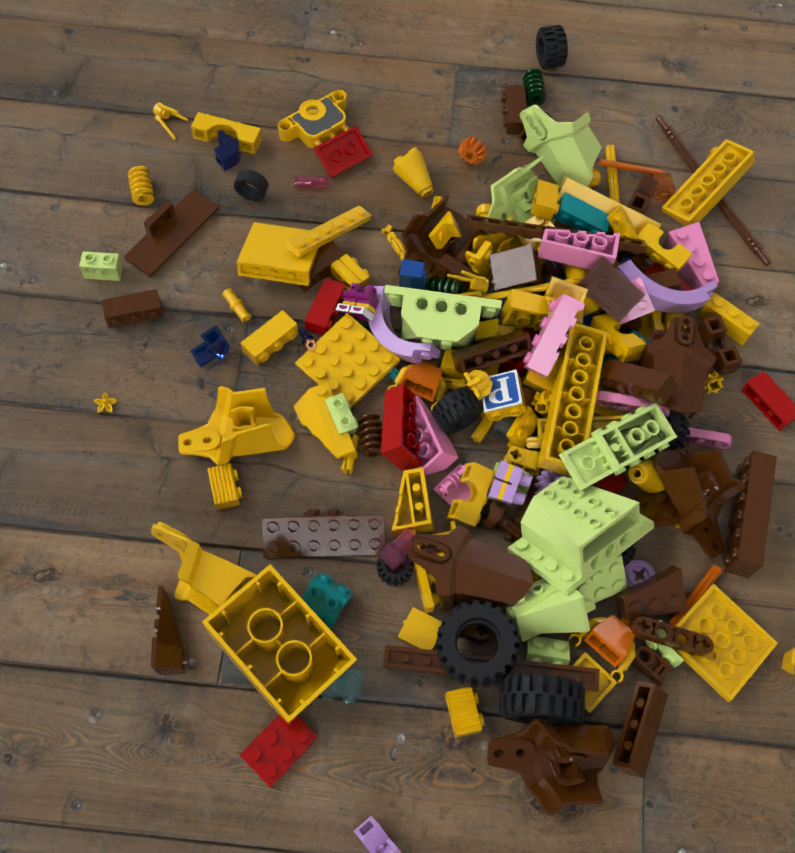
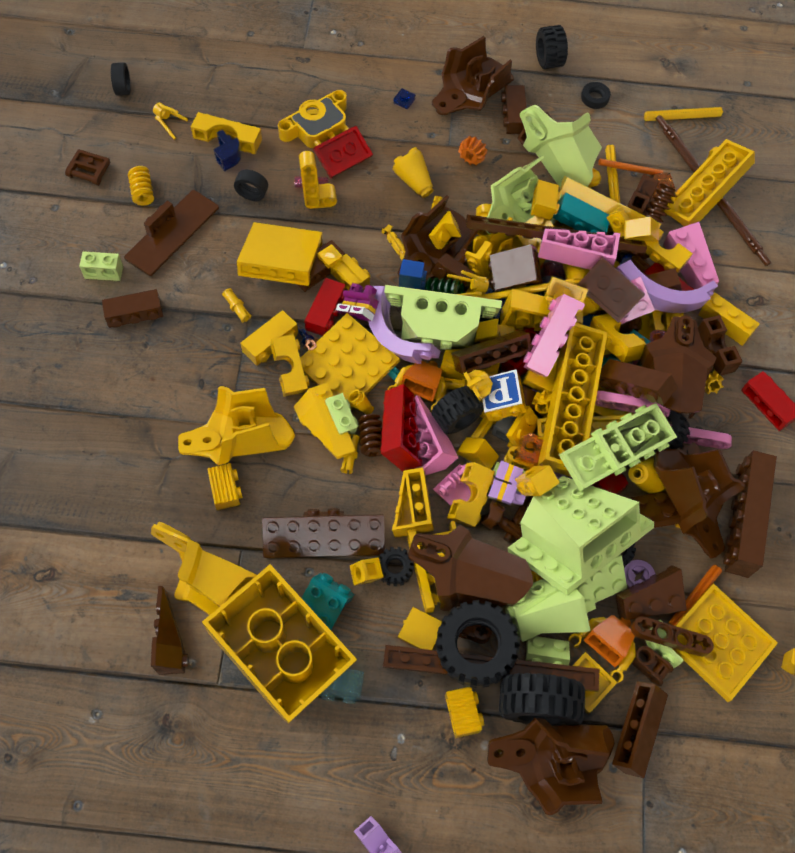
(89, 162): none -> reddish brown plate
(105, 403): yellow plant -> none
(120, 79): none -> black tyre
(213, 347): clear blue brick -> none
(278, 748): red plate -> none
(287, 349): none -> yellow arch
(315, 195): none -> yellow beam
(328, 231): yellow plate -> none
(330, 256): none -> yellow tile
(360, 401): none -> yellow cone
(366, 571): none -> yellow brick
(395, 552): clear pink piece -> none
(404, 98): none -> clear blue plate
(470, 78): none -> reddish brown piece
(478, 451): none -> yellow slope
(523, 455): none -> clear orange brick
(534, 87): dark green piece -> none
(536, 481): none -> yellow brick
(595, 103): none -> black tyre
(641, 229): none -> yellow slope
(661, 203): none -> reddish brown piece
(684, 113): none -> yellow axle

